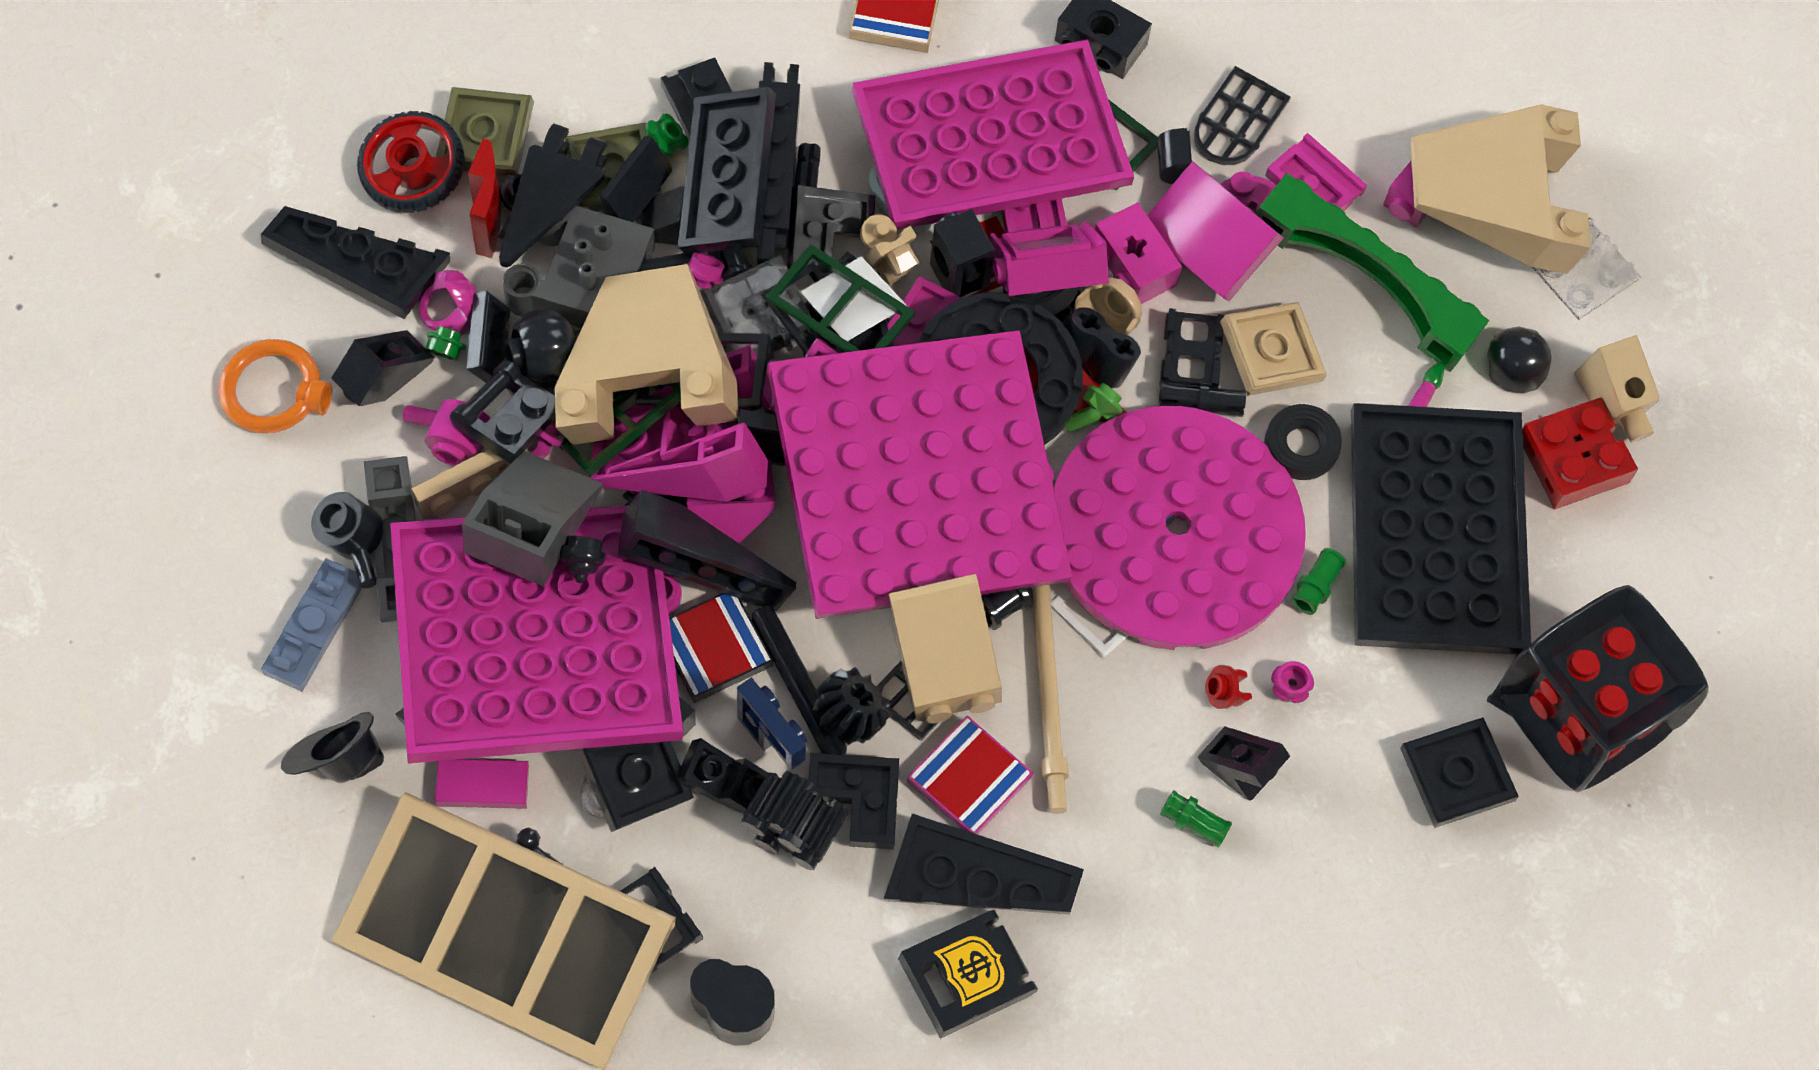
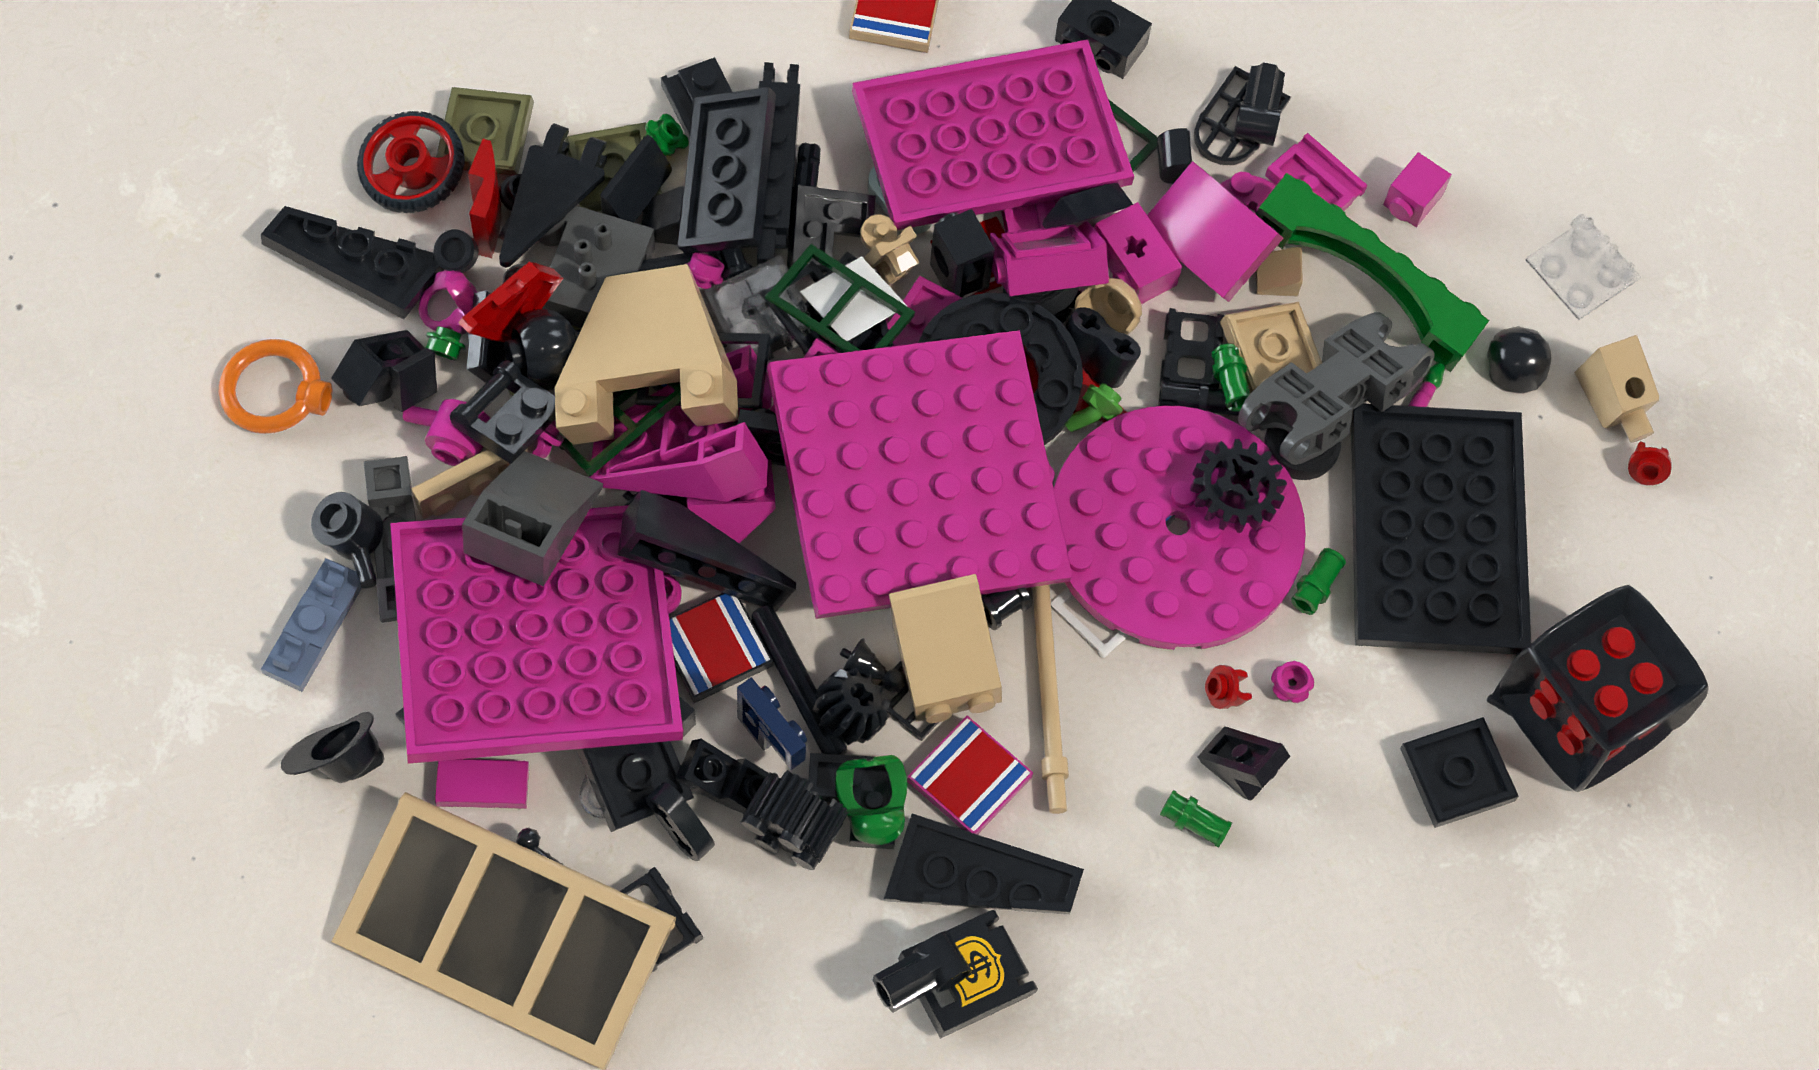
(413, 379): none -> black piece
(456, 251): none -> black tile
(519, 294): none -> red wing
(582, 556): black plate -> none
(680, 821): none -> black beam
(733, 1000): black piece -> none
(868, 663): none -> black piece
(881, 824): none -> green piece
(931, 967): none -> black piece
(1087, 205): none -> black slope
(1231, 371): none -> green pin
(1233, 502): none -> black gear
(1259, 112): none -> black piece
(1281, 273): none -> tan slope
(1320, 403): none -> dark grey piece
(1495, 185): tan wedge -> none
(1577, 453): red piece -> none
(1649, 465): none -> red plate

